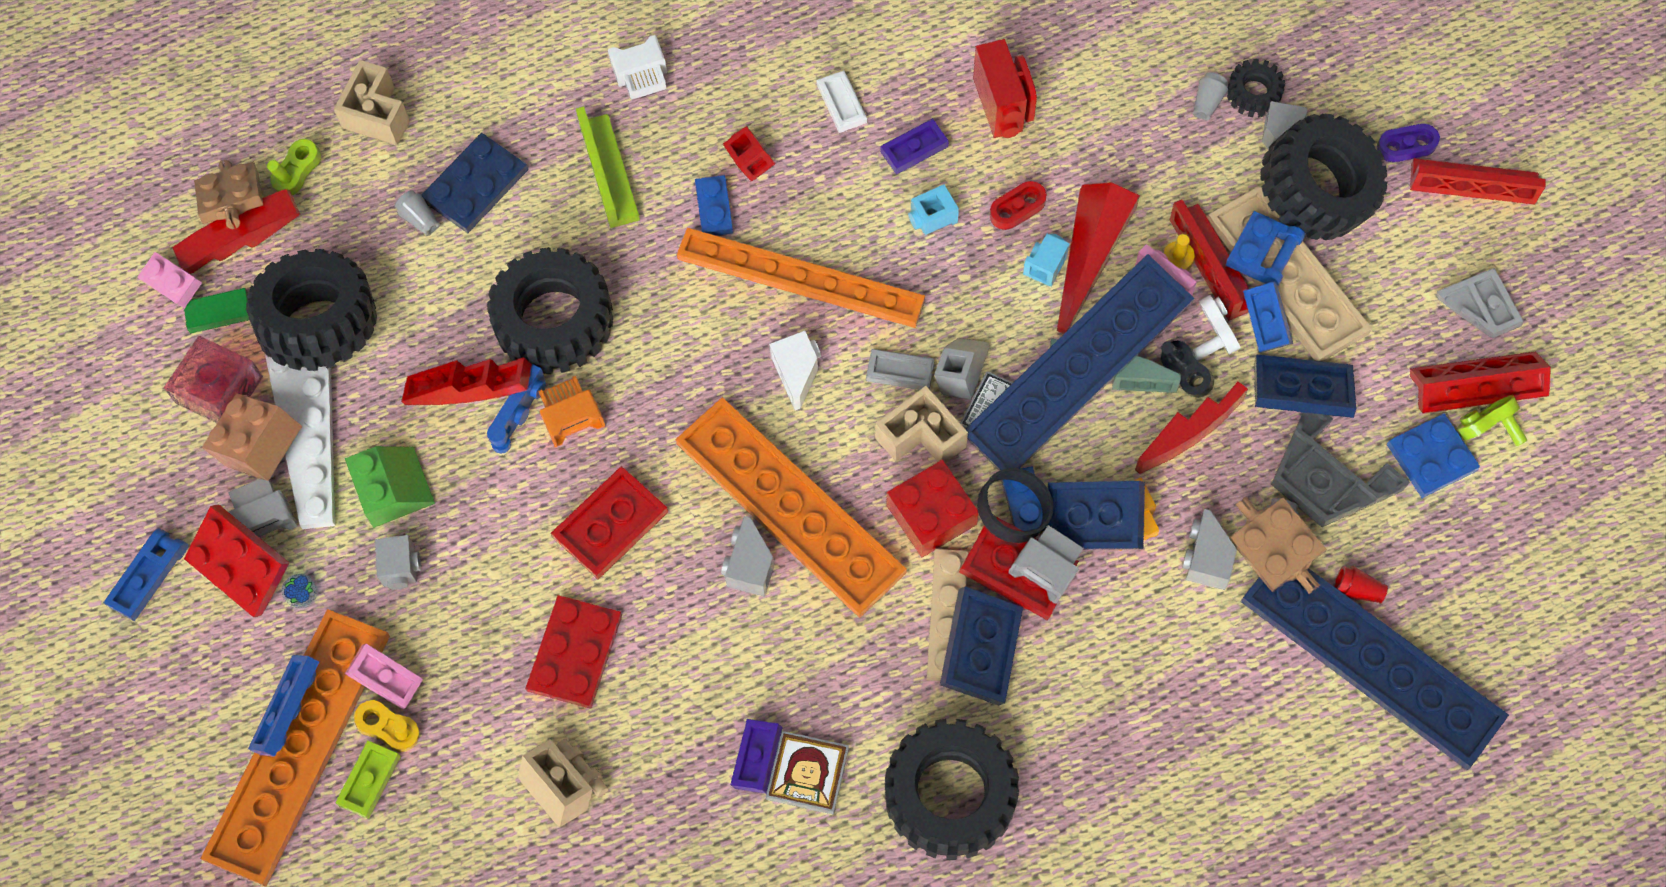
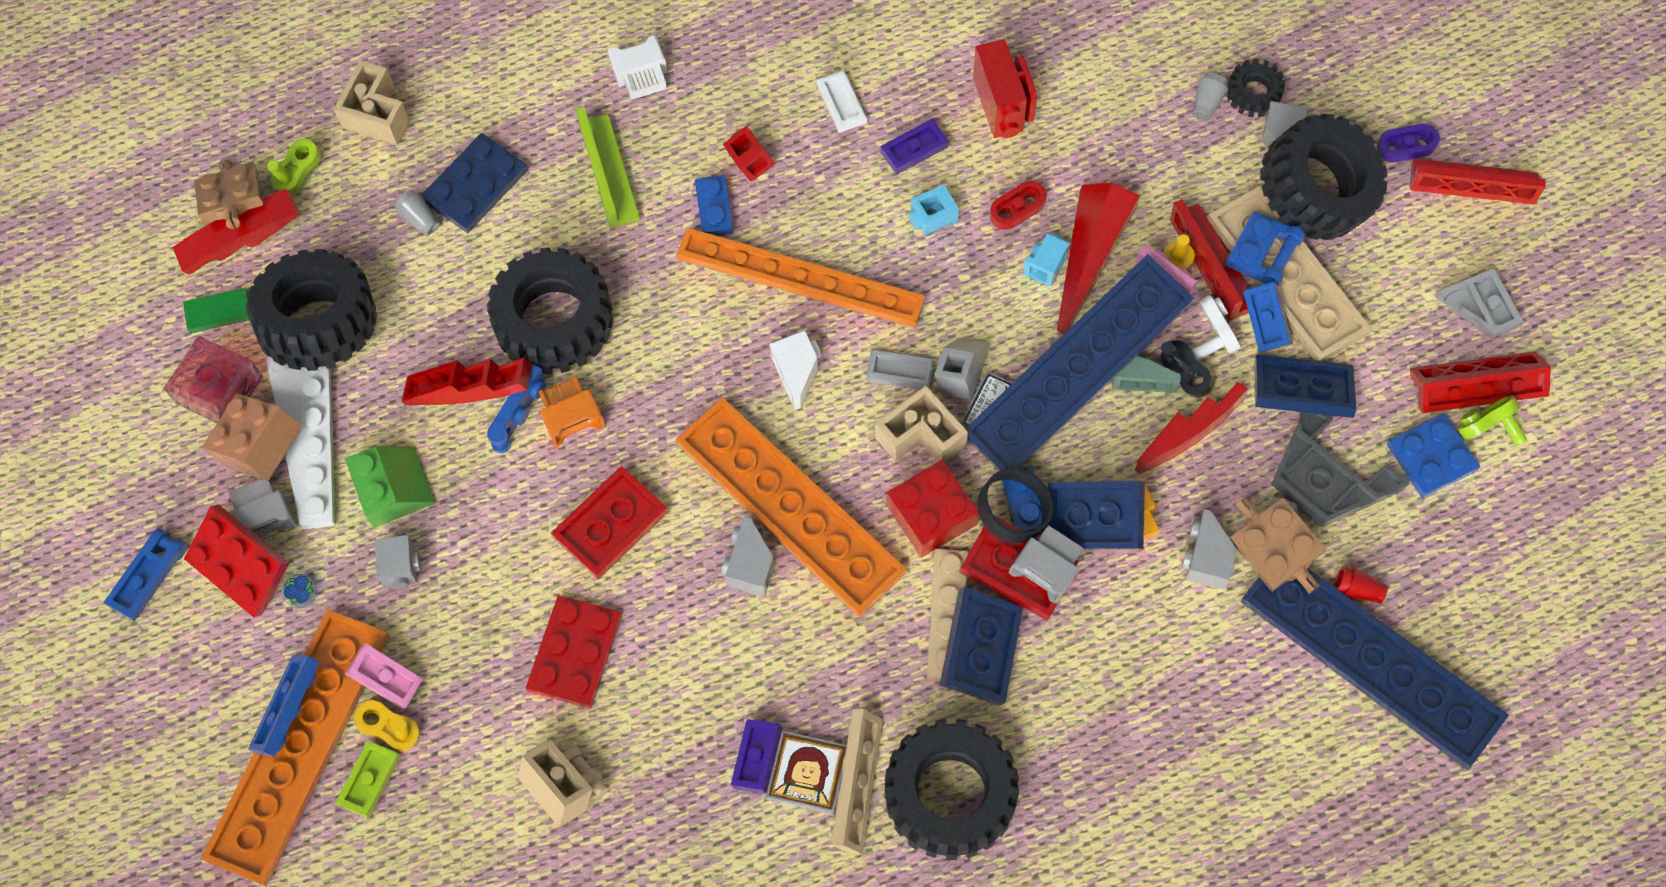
(169, 280): bright pink plate -> none
(857, 781): none -> tan plate

